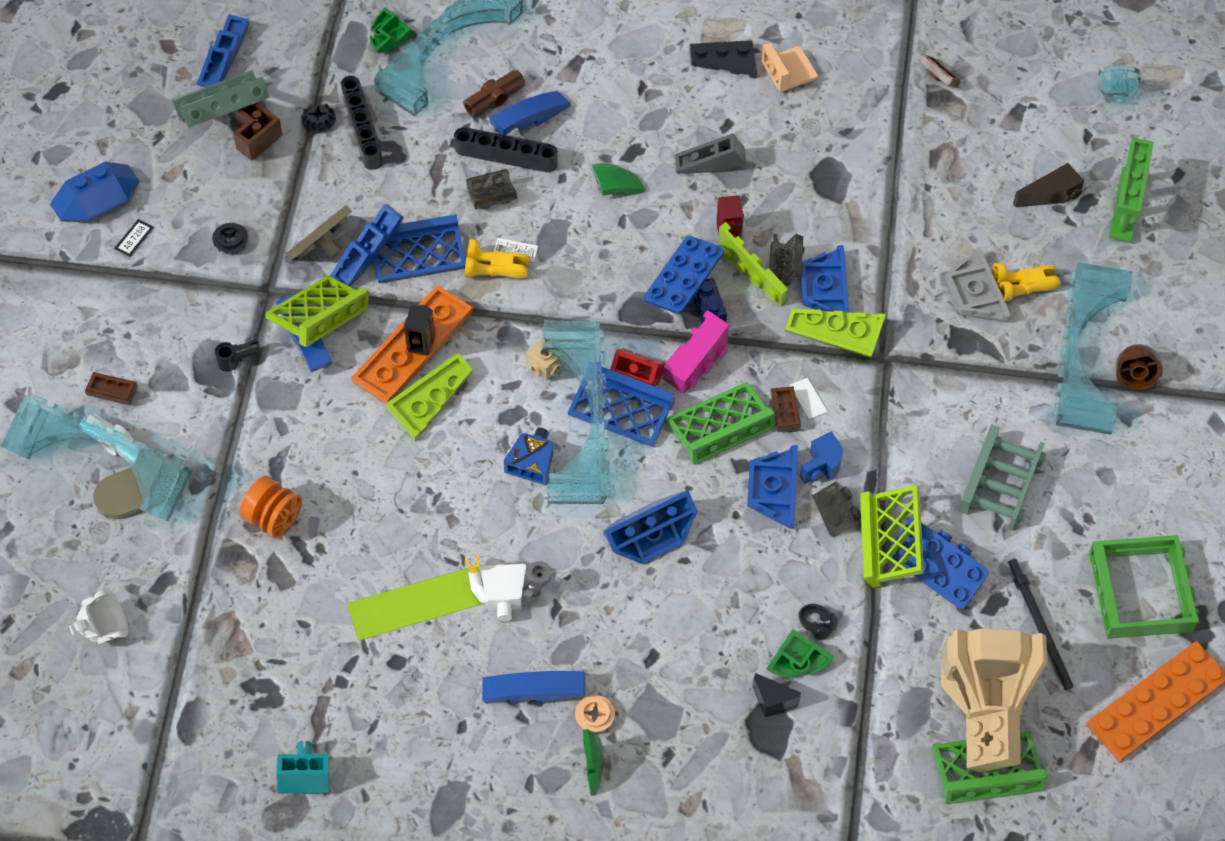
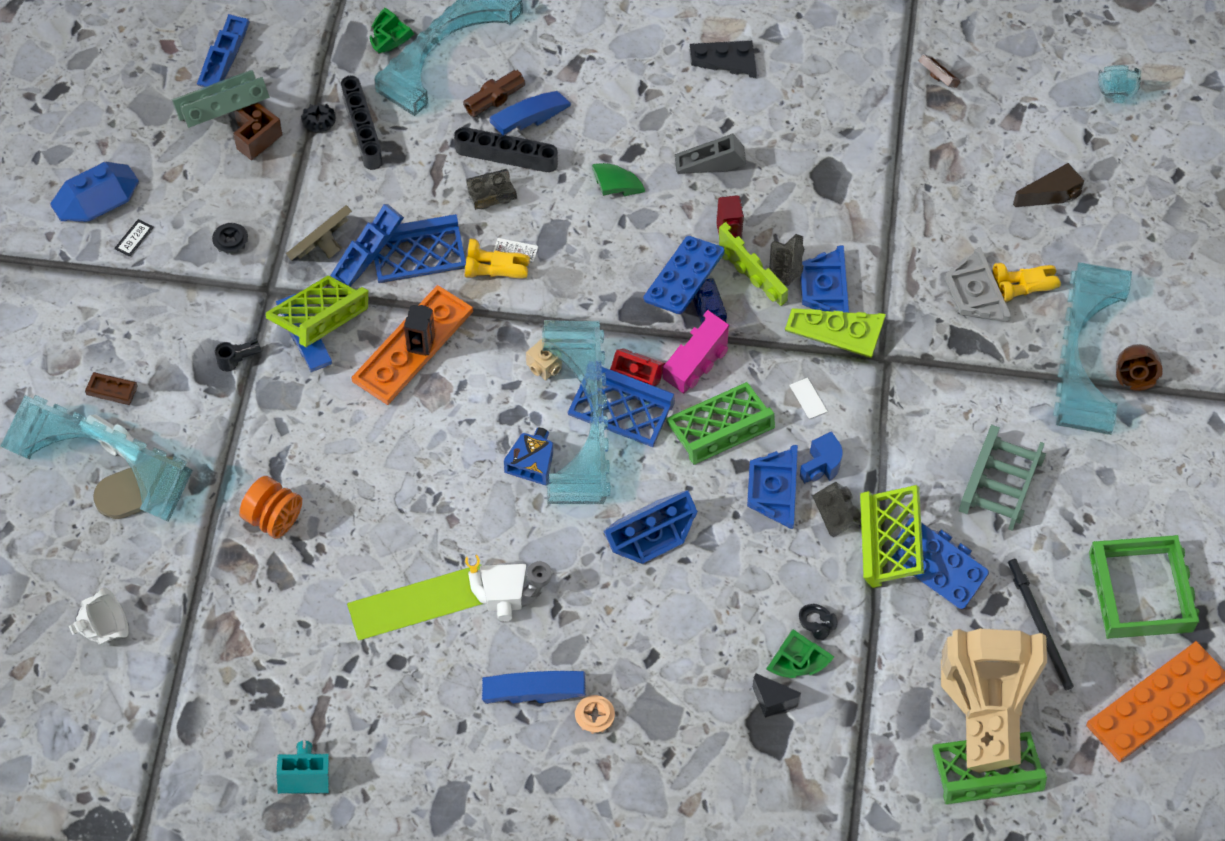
(426, 397): lime wing -> none
(594, 758): green brick -> none
(785, 409): reddish brown plate -> none
(787, 67): light nougat bracket -> none
(1131, 190): bright green fence -> none

